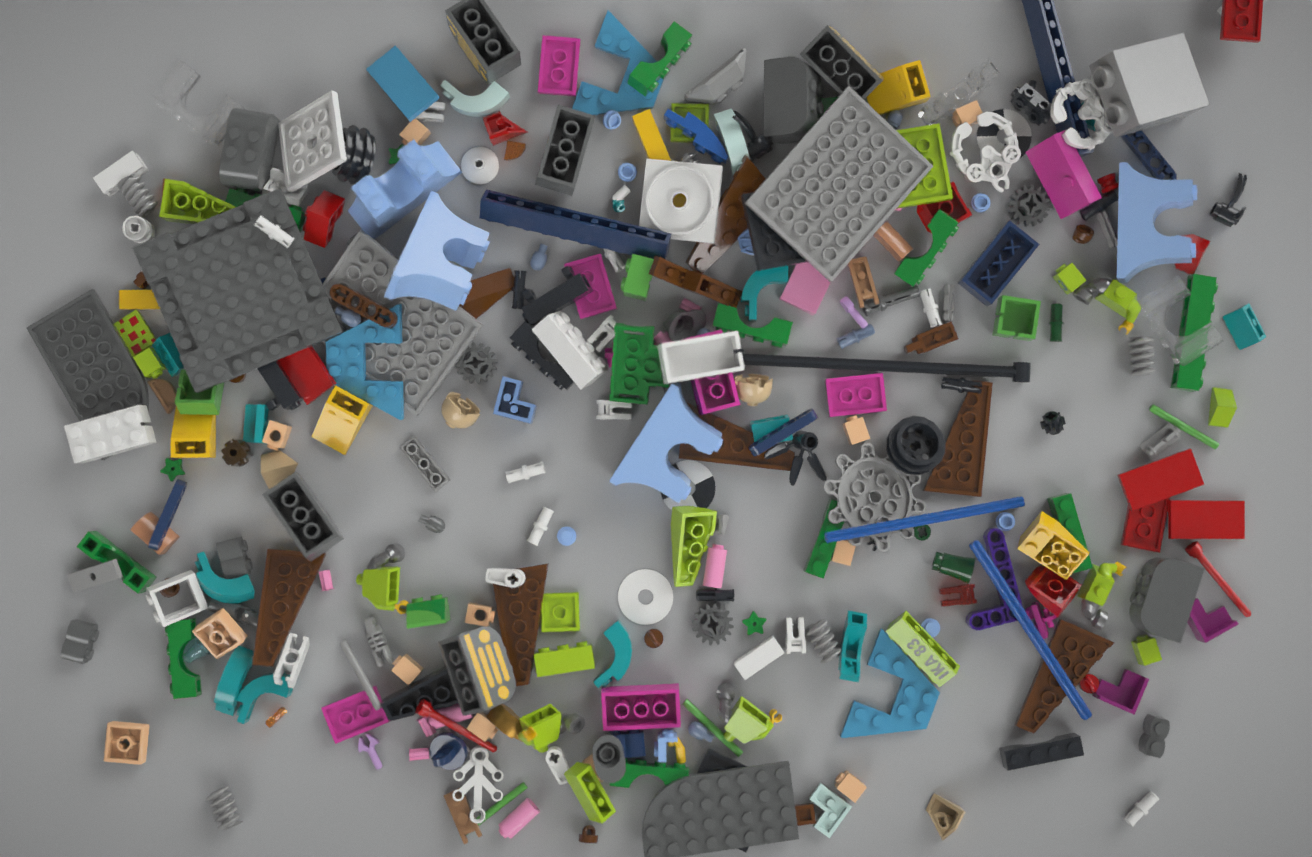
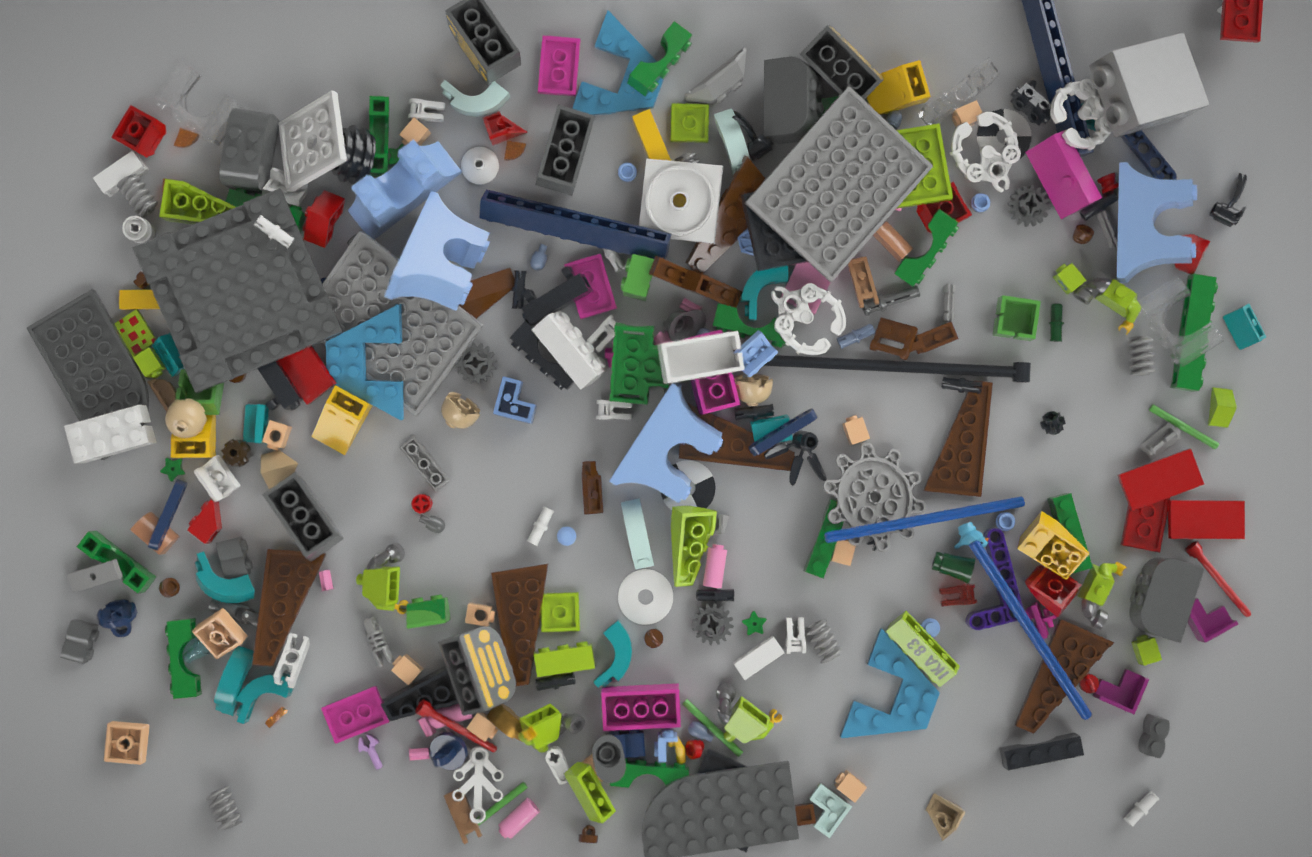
(118, 614): none -> dark blue tile
(139, 132): none -> red slope
(185, 138): none -> clear orange tile
(185, 418): none -> tan cylinder
(199, 605): white window -> none
(207, 523): none -> red slope
(217, 478): none -> white bracket
(349, 316): sand blue cylinder -> none
(361, 675): light grey bar -> none
(364, 303): reddish brown beam -> none
(380, 130): none -> green arch
(403, 83): dark azure tile -> none
(418, 503): none -> red wheel
(503, 577): white piece -> none
(525, 472): white pin -> none
(555, 681): none -> black pin
(591, 488): none -> reddish brown hinge
(611, 119): light blue plate -> none
(618, 199): arm -> none
(637, 534): none -> light aqua arch
(694, 748): none -> red tile
(705, 139): blue slope -> none
(754, 412): none -> black pin
(756, 353): none -> light blue bracket
(803, 314): none -> white piece
(849, 307): lavender bar -> none
(851, 646): teal arch -> none
(856, 395): dark pink plate -> none
(894, 332): none -> reddish brown plate
(907, 459): black wheel -> none
(928, 532): dark green bush -> none
(930, 308): white pin -> none
(969, 534): none -> medium azure animal
(998, 263): dark blue brick -> none

